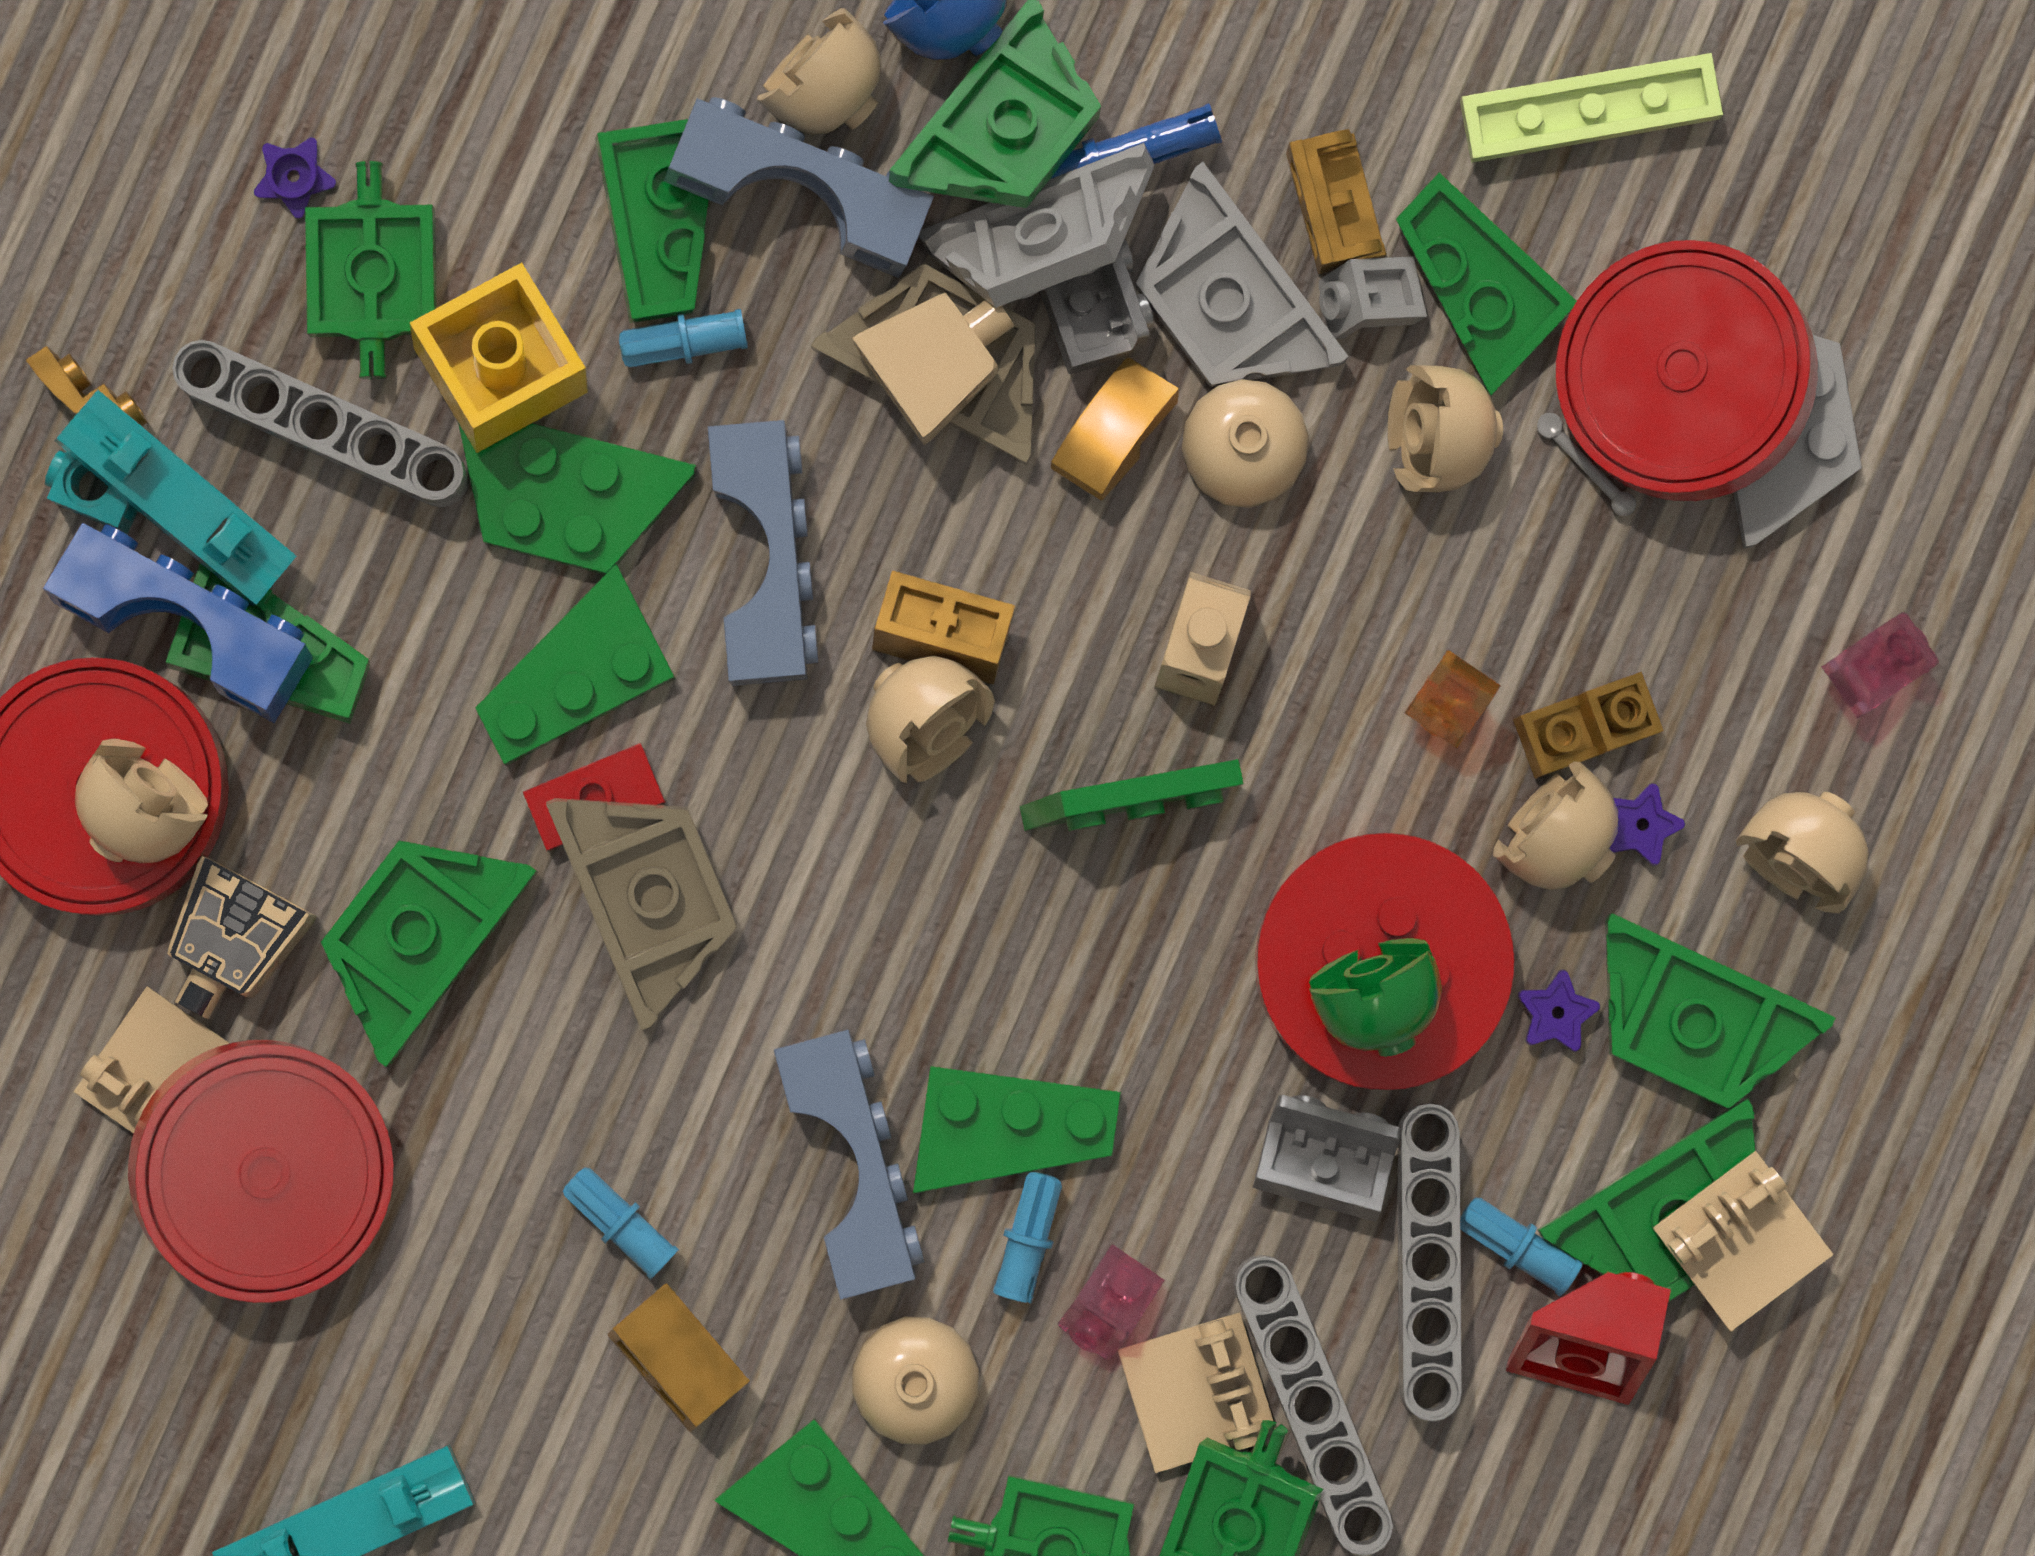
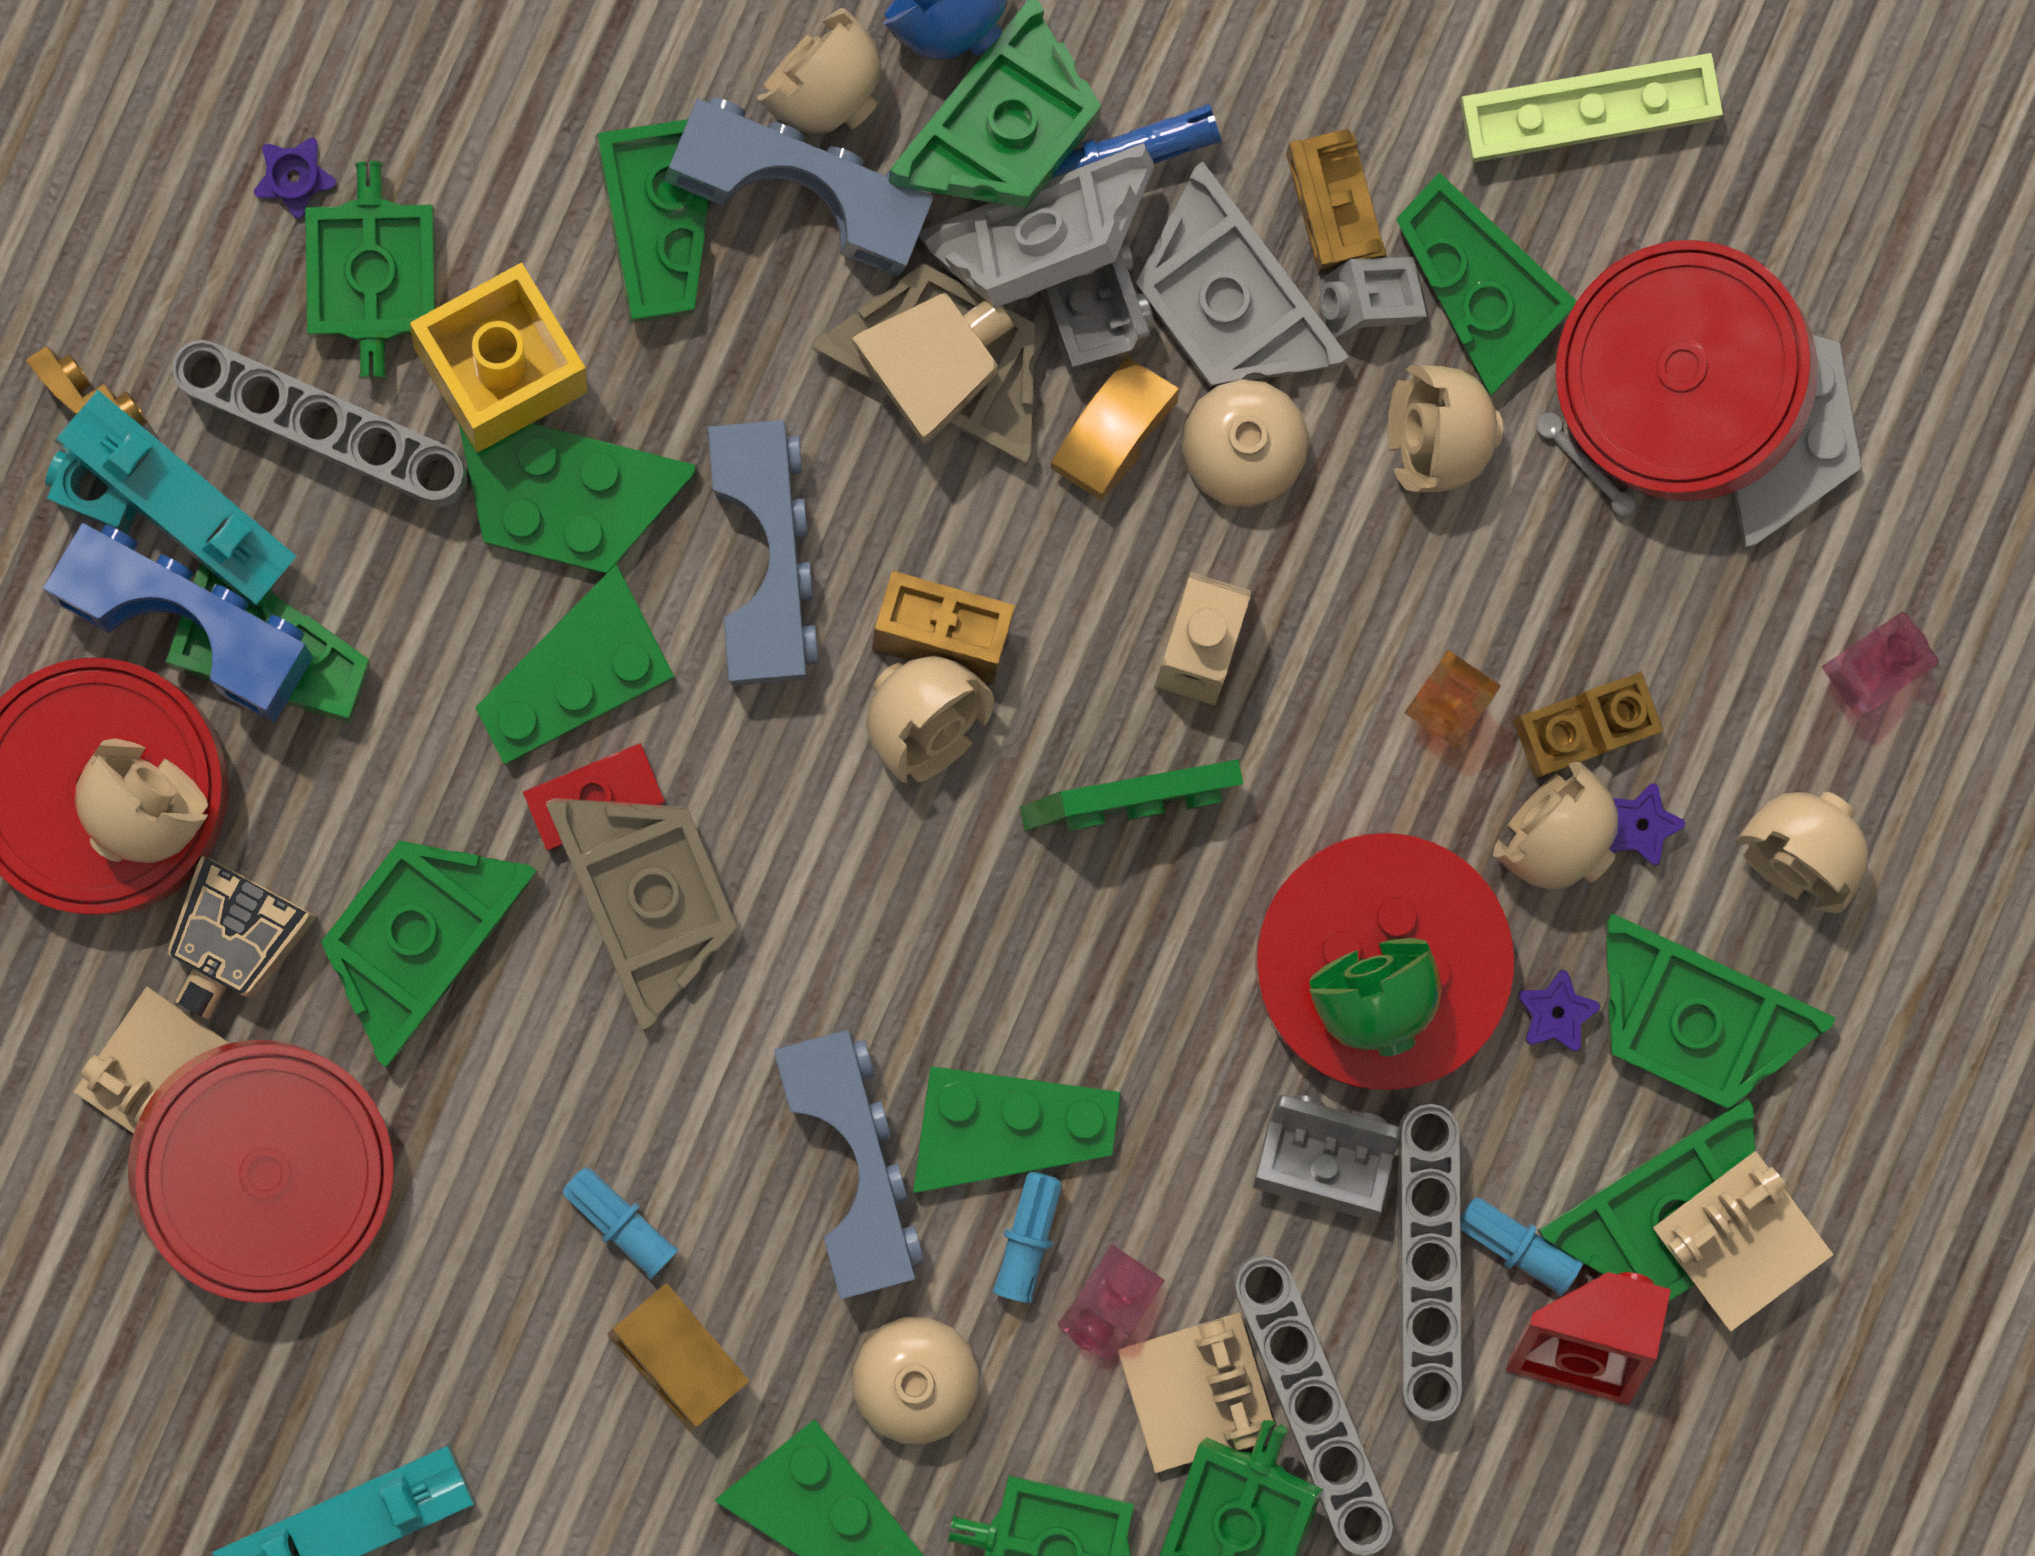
(682, 339): dark azure axle -> none

